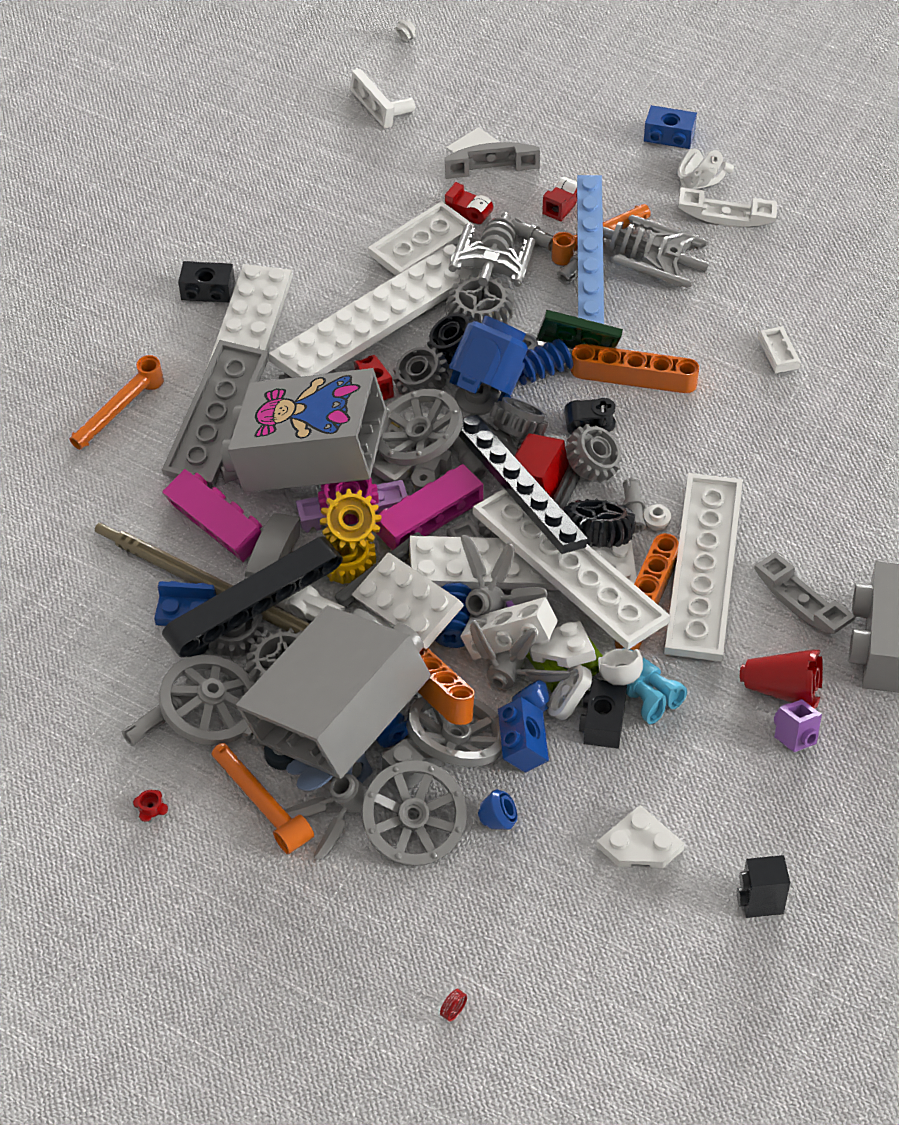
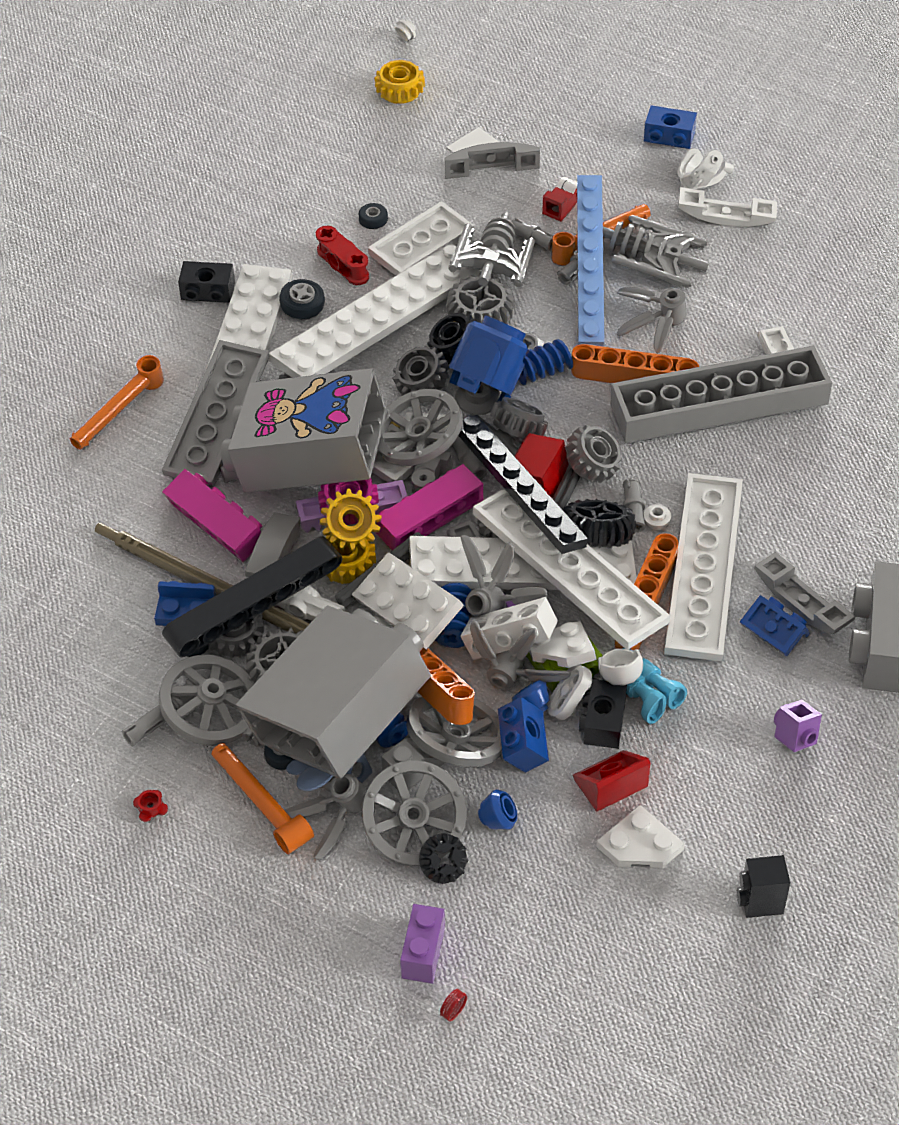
(302, 299): none -> black wheel
(342, 255): none -> red piece
(369, 221): none -> black wheel
(376, 102): white piece -> none
(383, 377): red leg -> none
(399, 81): none -> yellow gear
(422, 943): none -> medium lavender brick
(430, 861): none -> black gear
(468, 205): red leg -> none
(577, 331): dark green tile -> none
(584, 412): black piece -> none
(613, 778): none -> red slope
(672, 312): none -> light grey plant
(720, 394): none -> light grey brick
(774, 625): none -> blue bracket
(786, 676): red cone -> none

